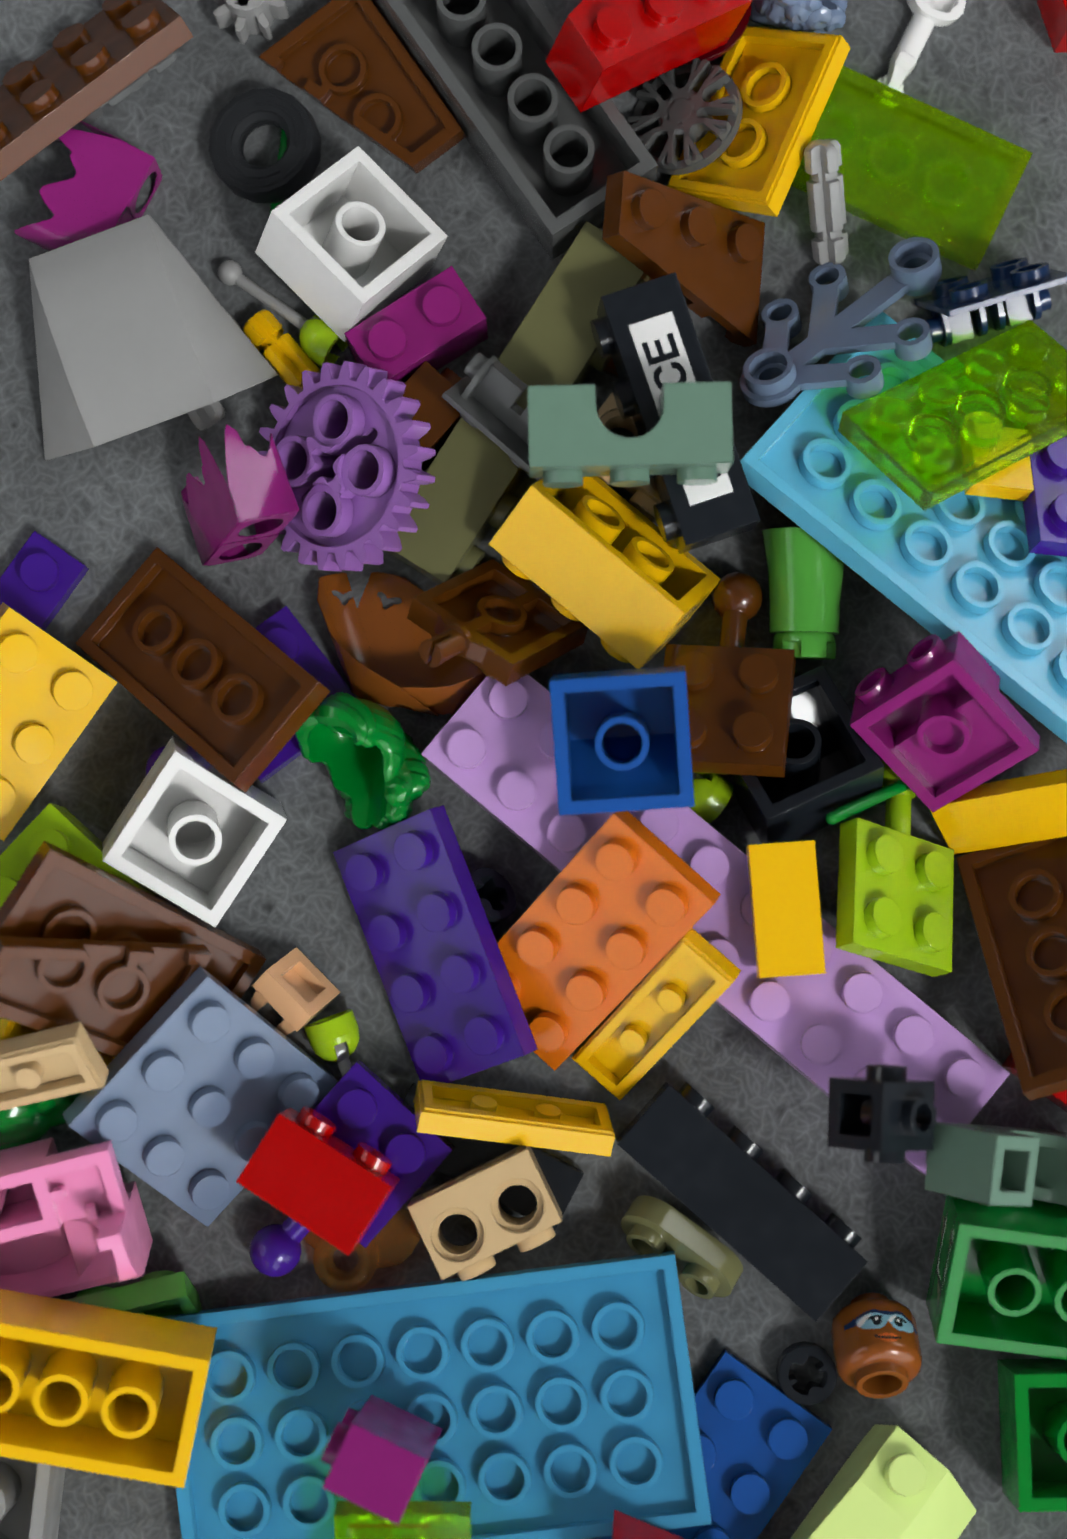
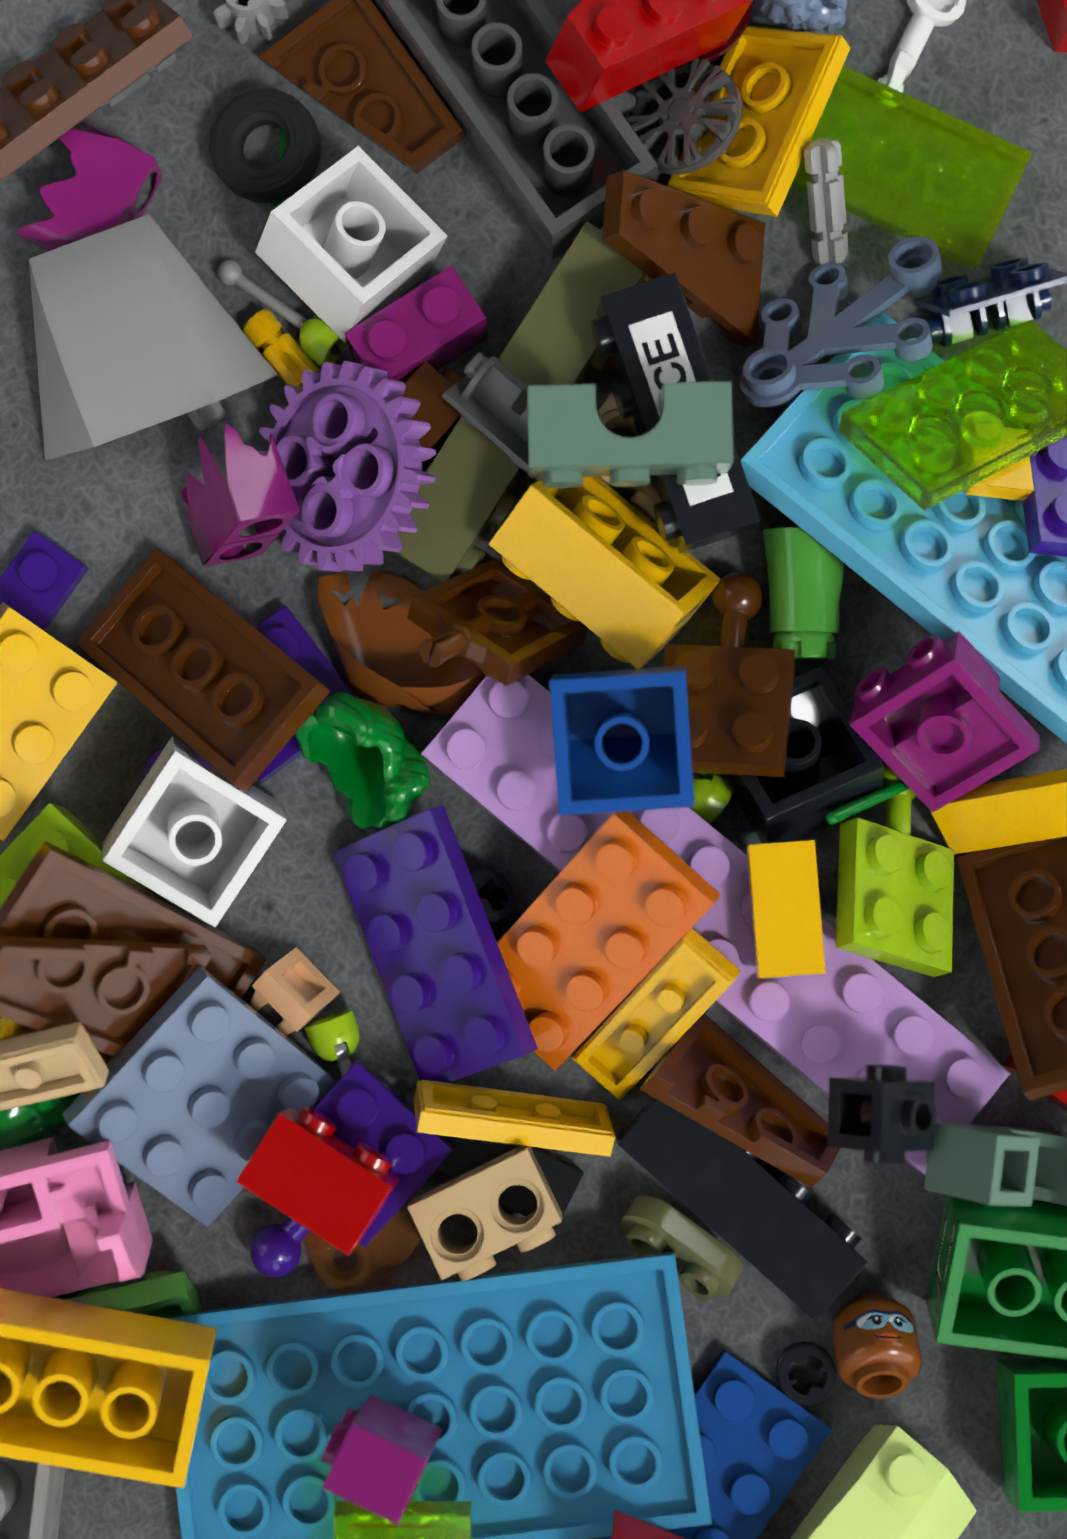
(742, 1101): none -> reddish brown wing

